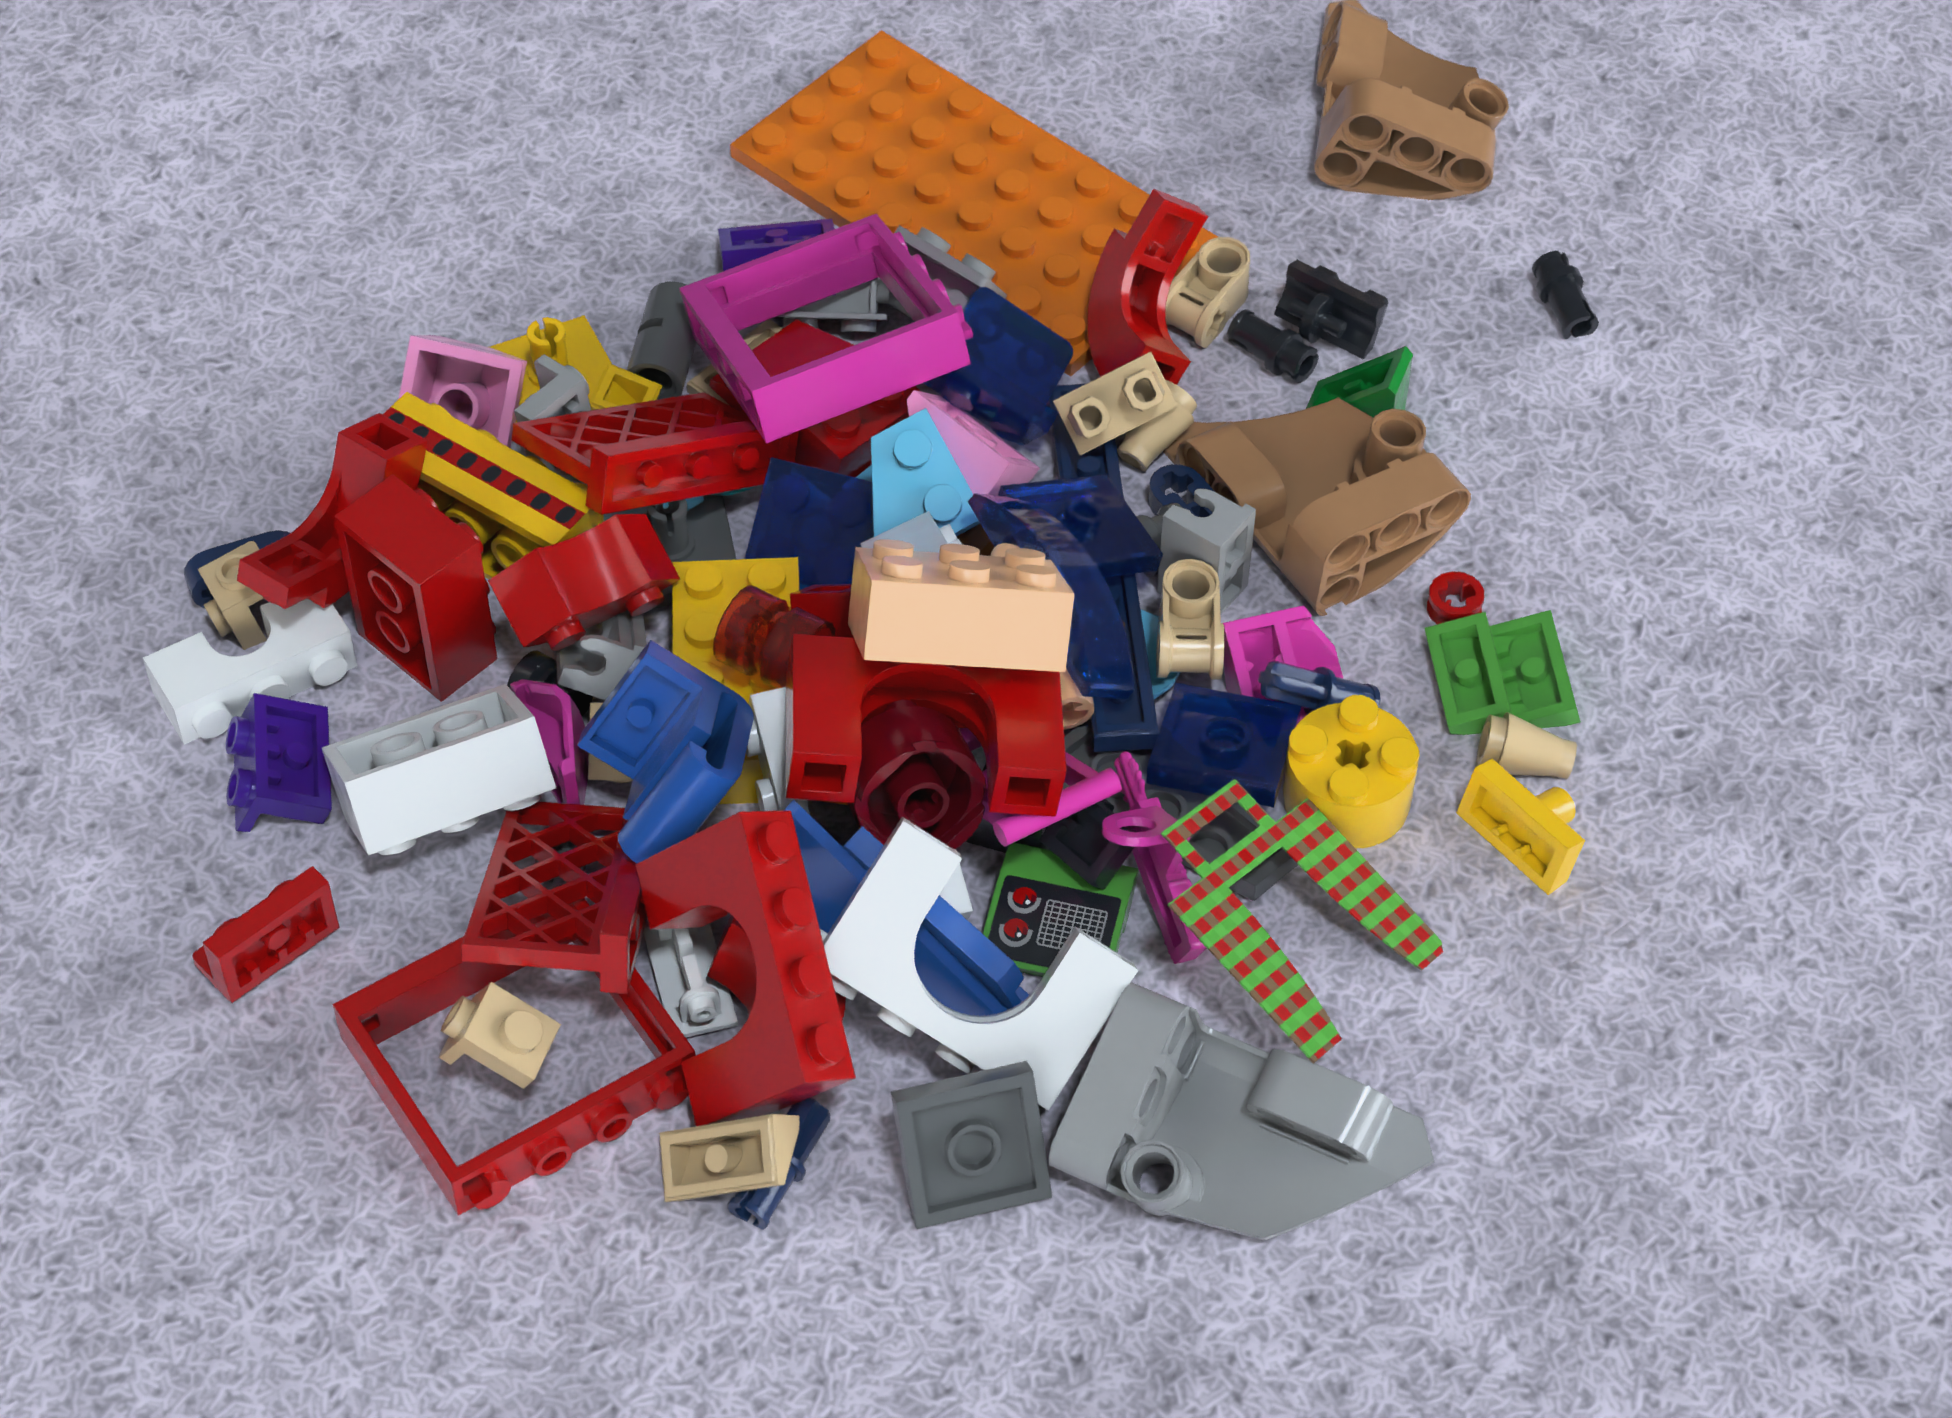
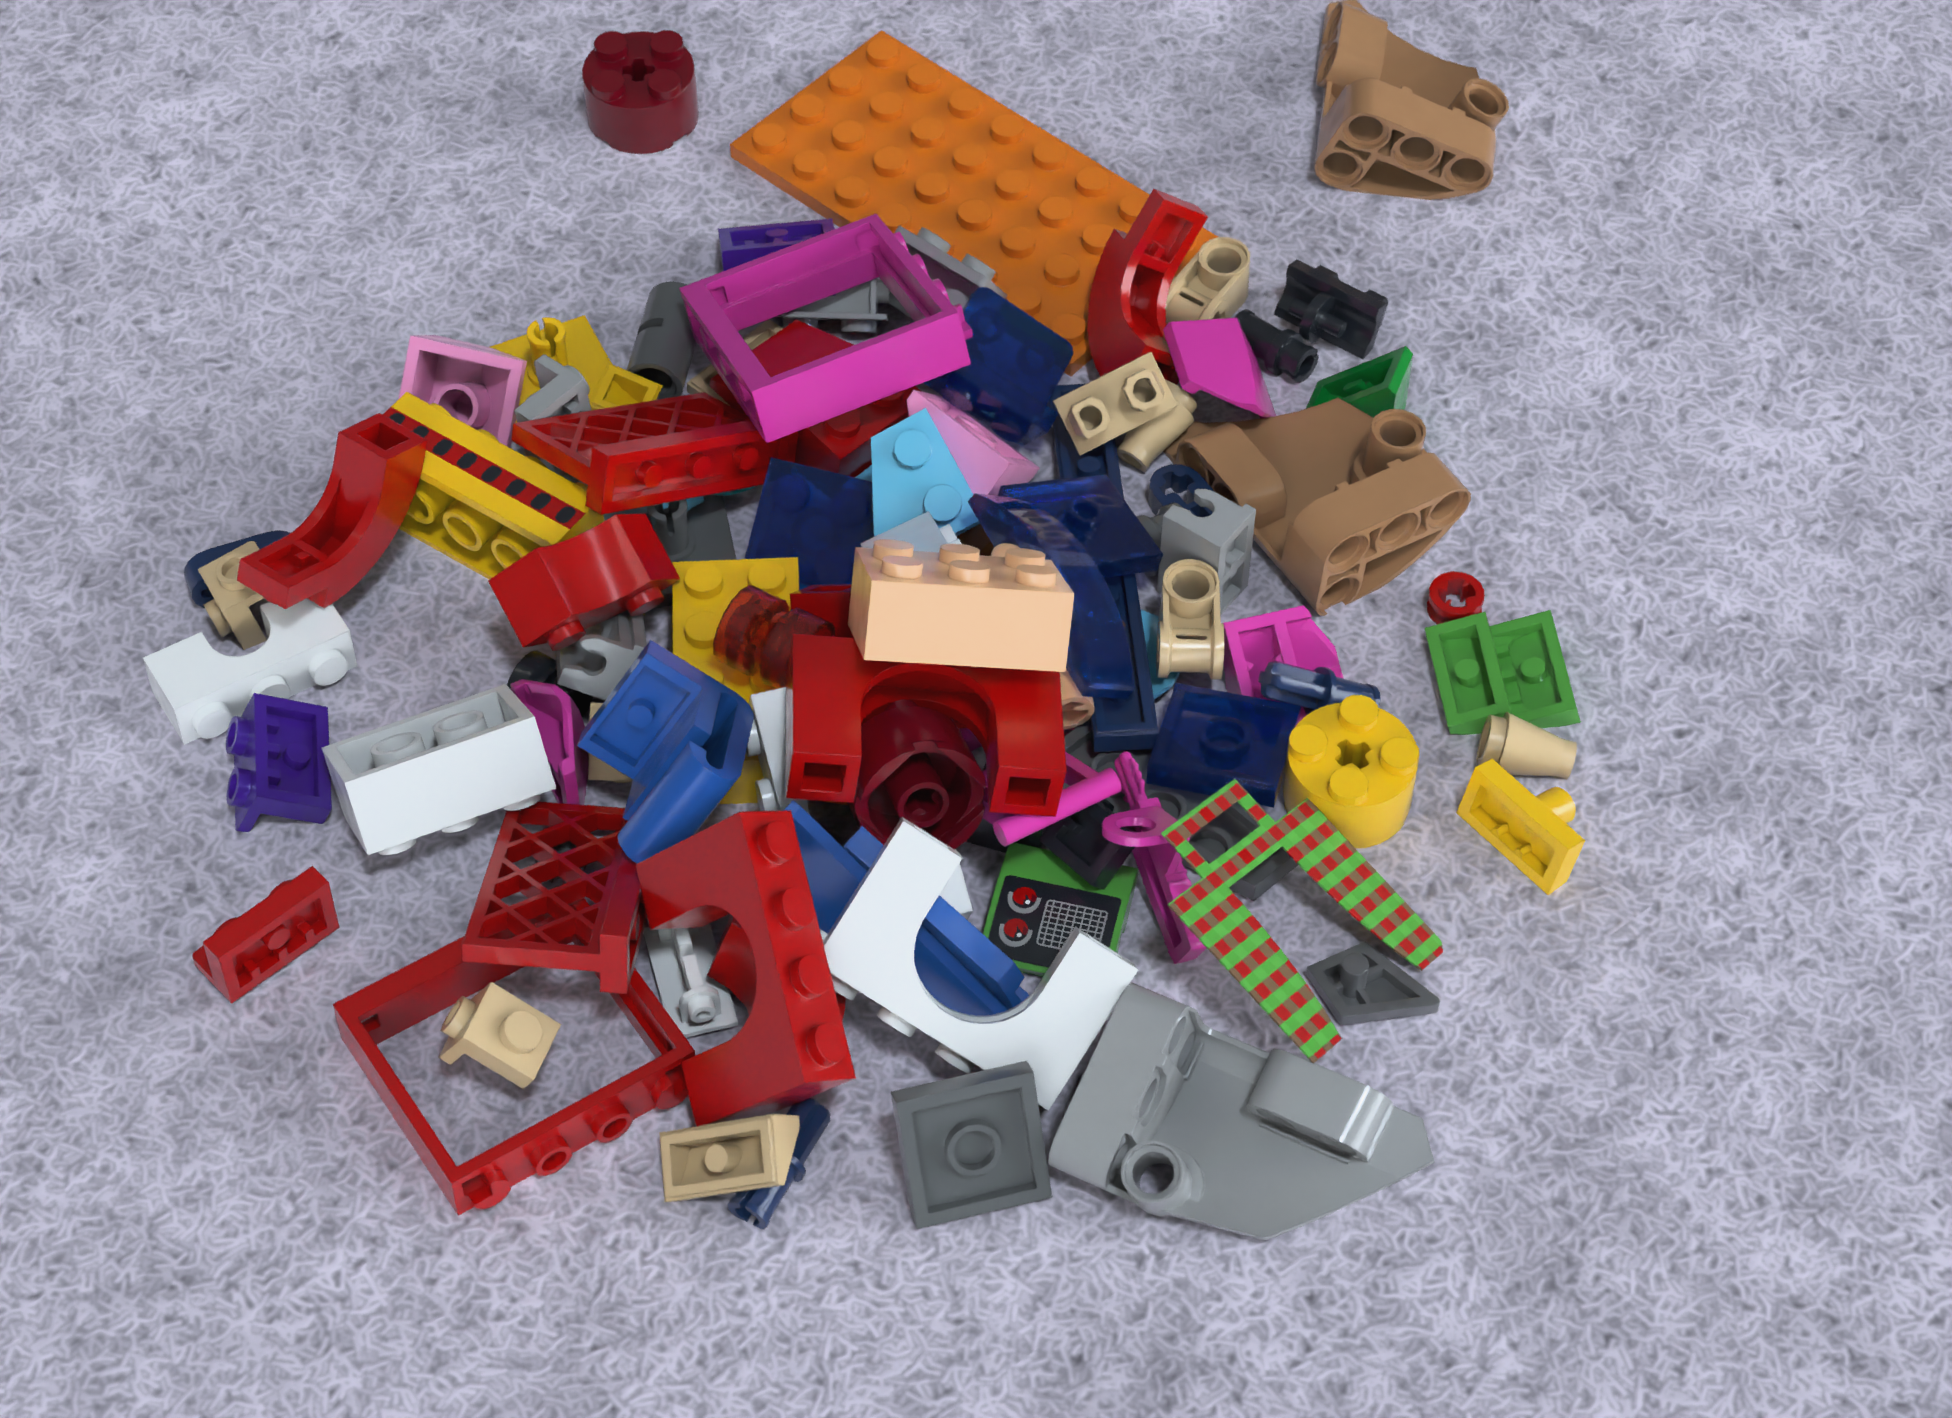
(417, 586): red brick -> none
(640, 90): none -> dark red brick
(1219, 361): none -> dark pink slope
(1368, 987): none -> flat silver piece
(1562, 289): black pin -> none

